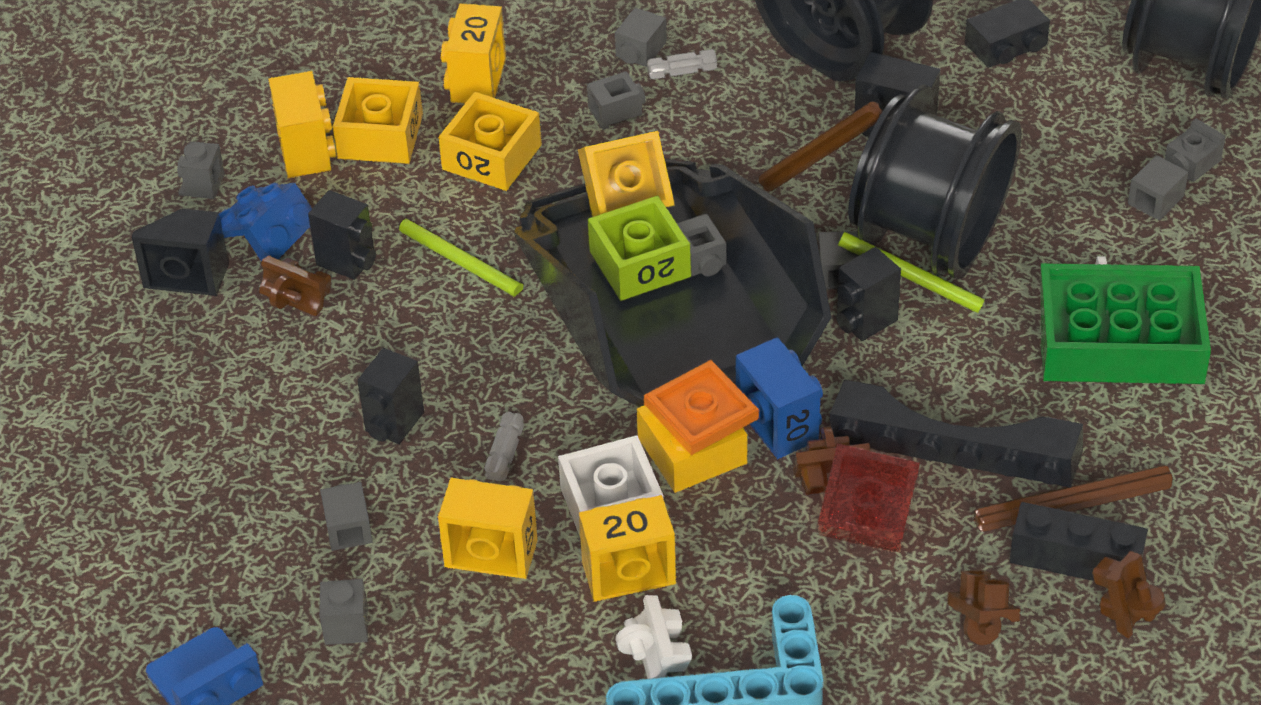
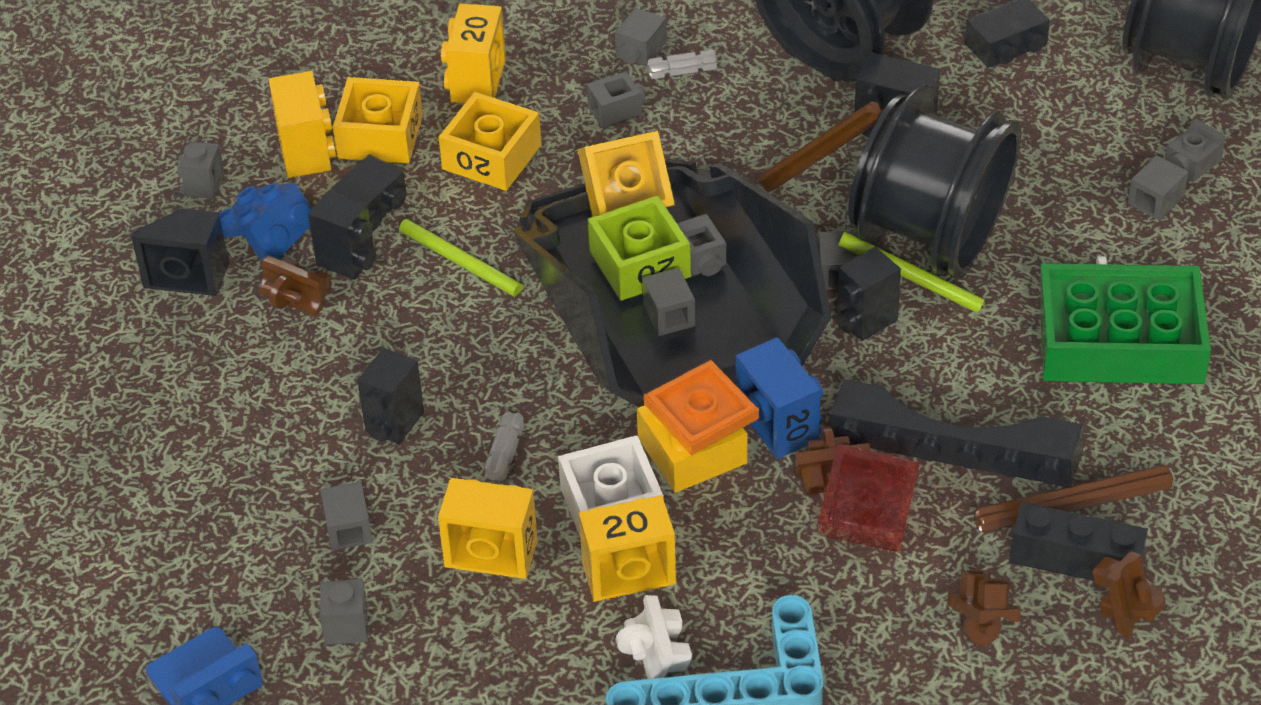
(376, 185): none -> black brick
(668, 301): none -> dark grey brick

